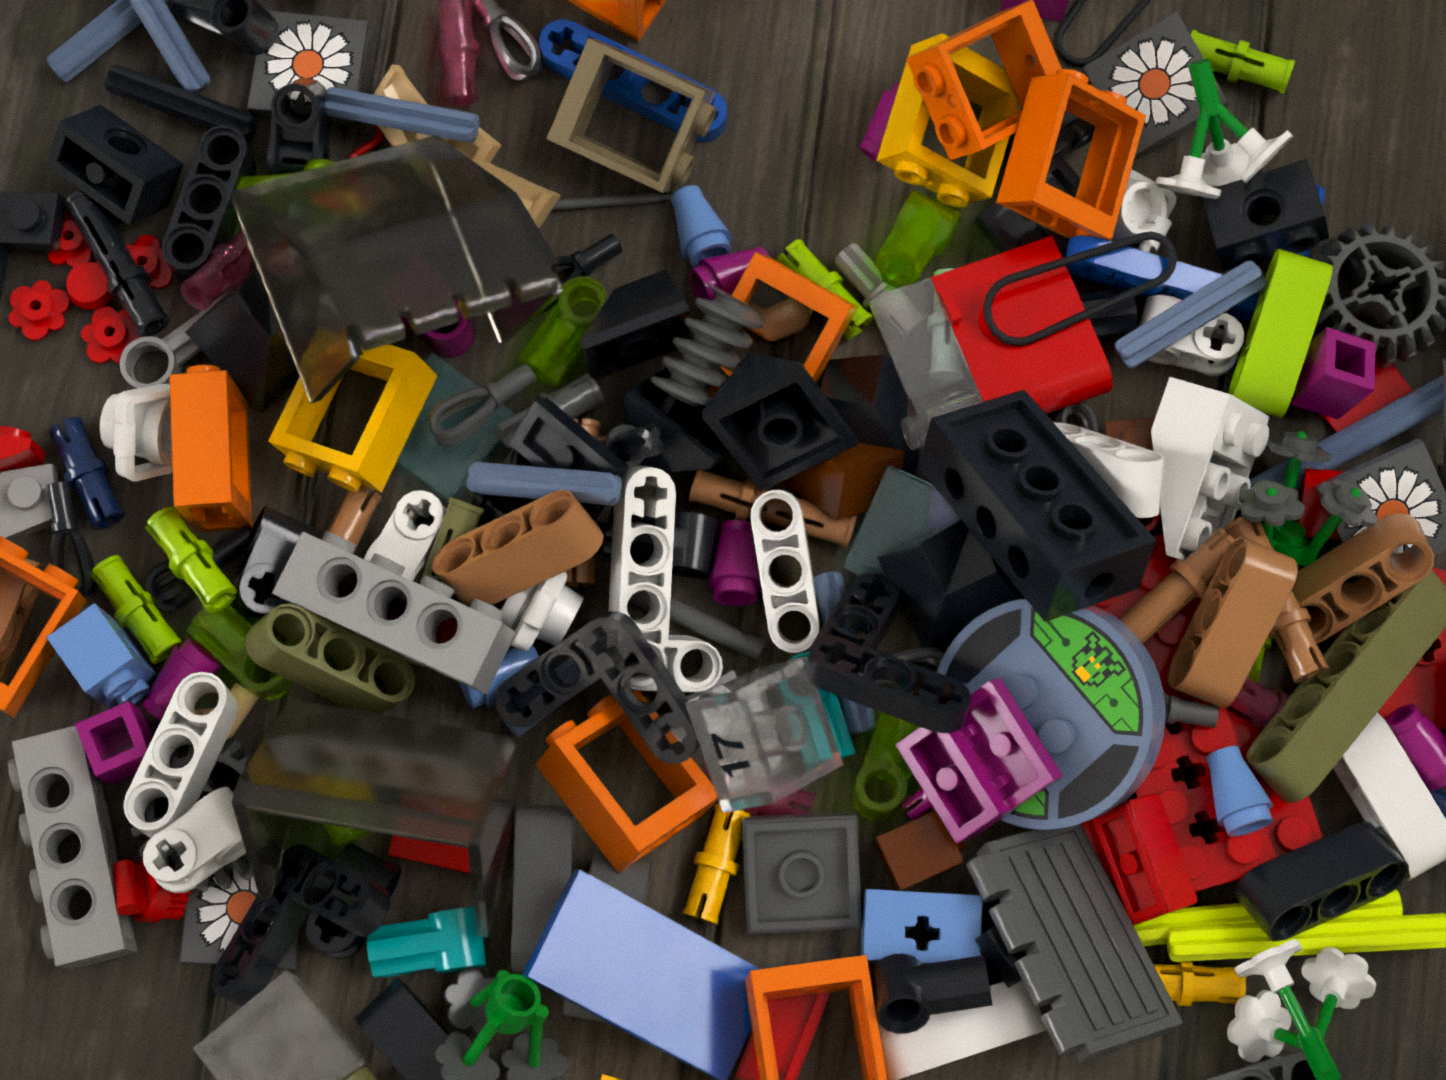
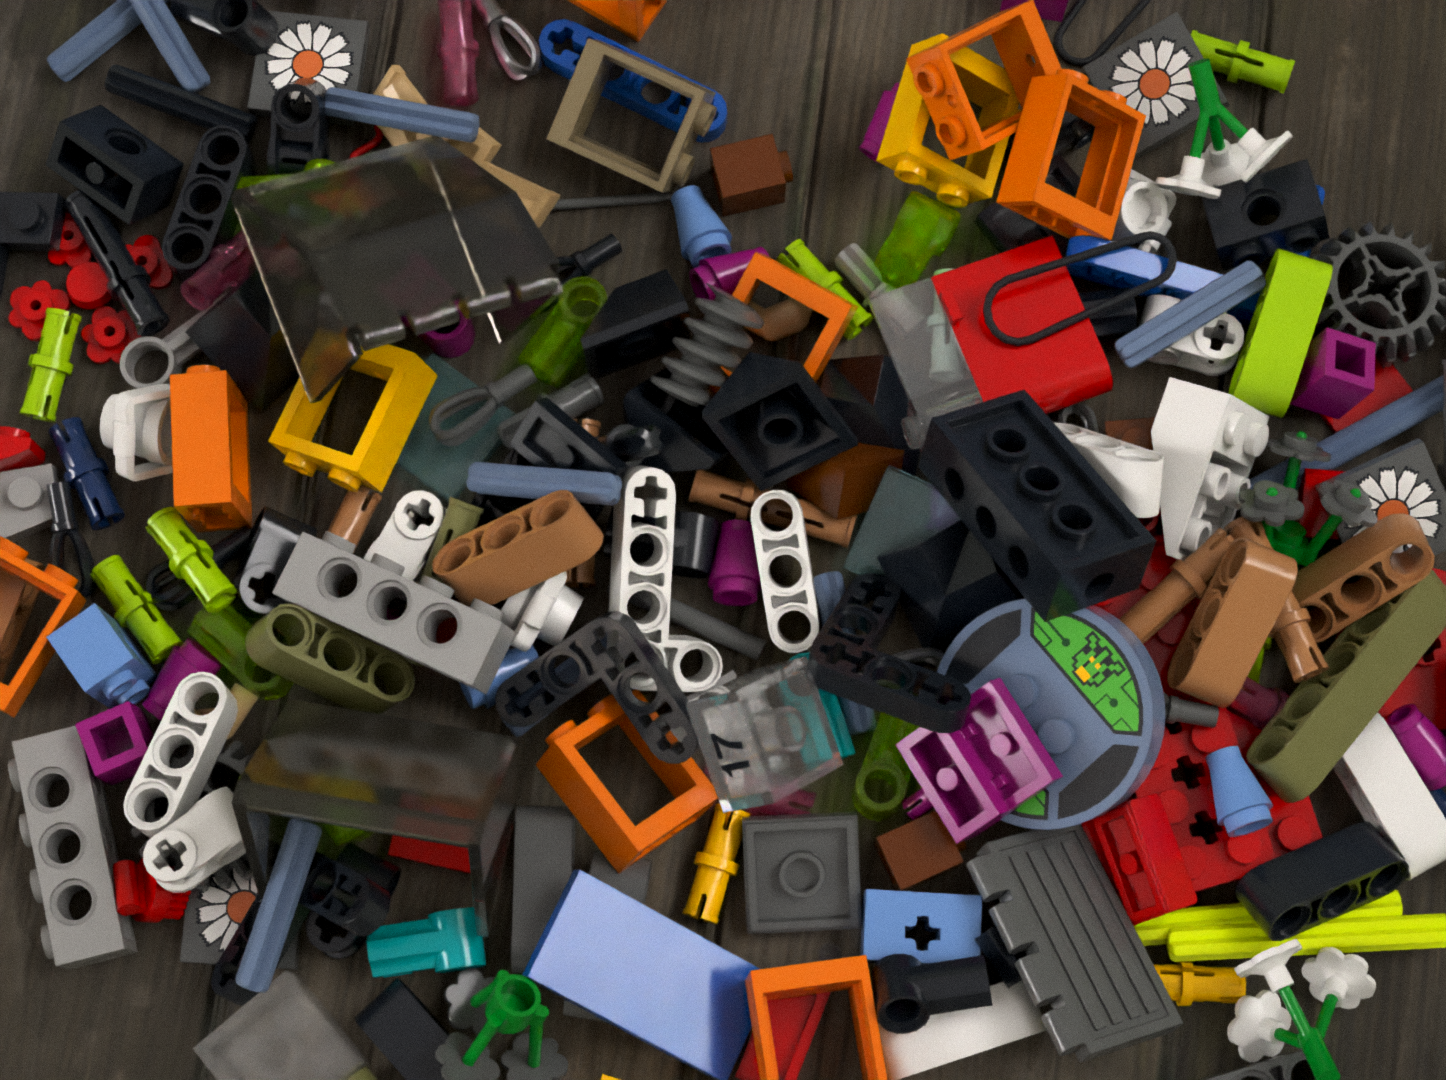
(50, 364): none -> lime pin
(278, 906): none -> sand blue axle
(750, 174): none -> reddish brown brick

